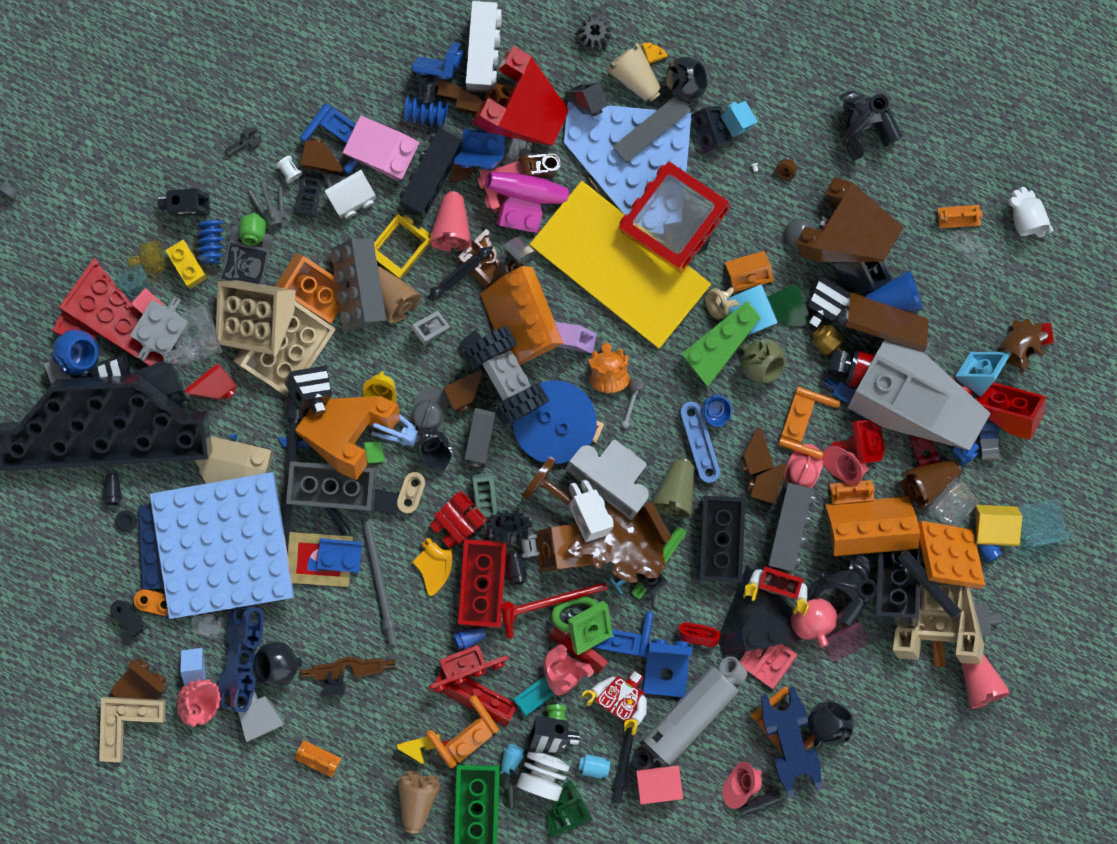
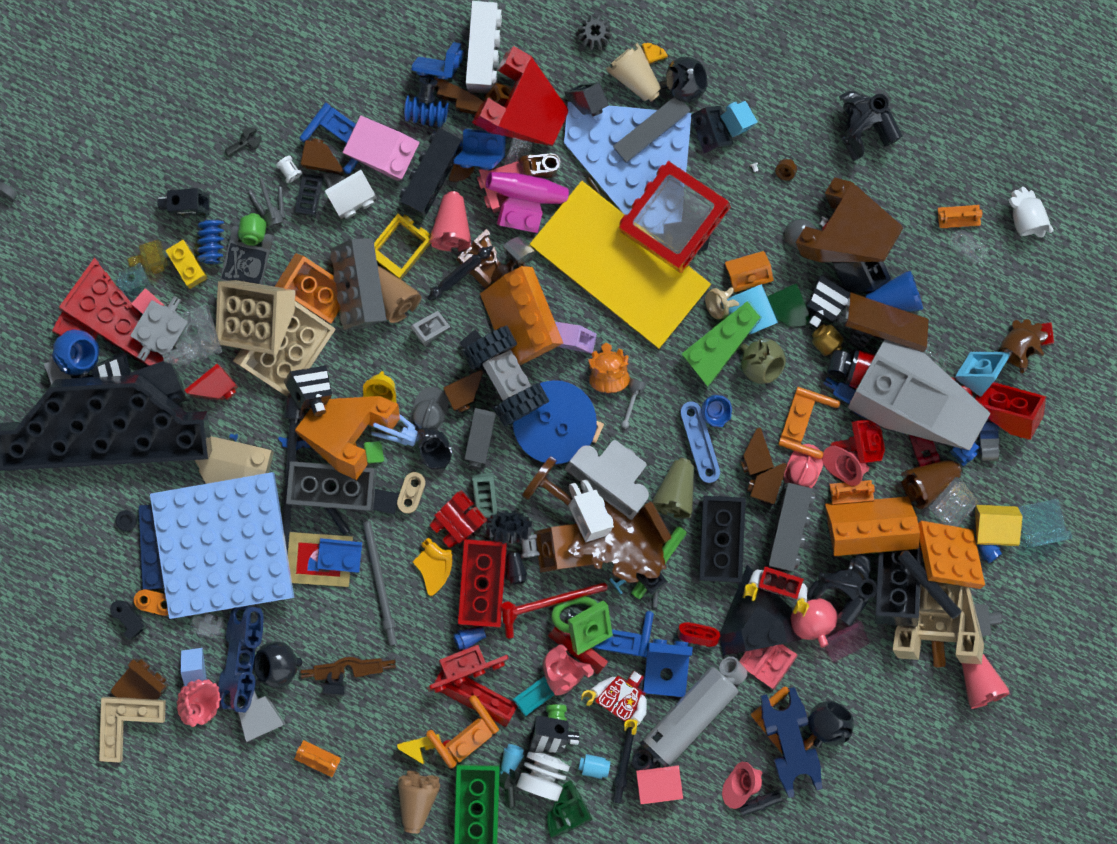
(112, 492): black cone -> none

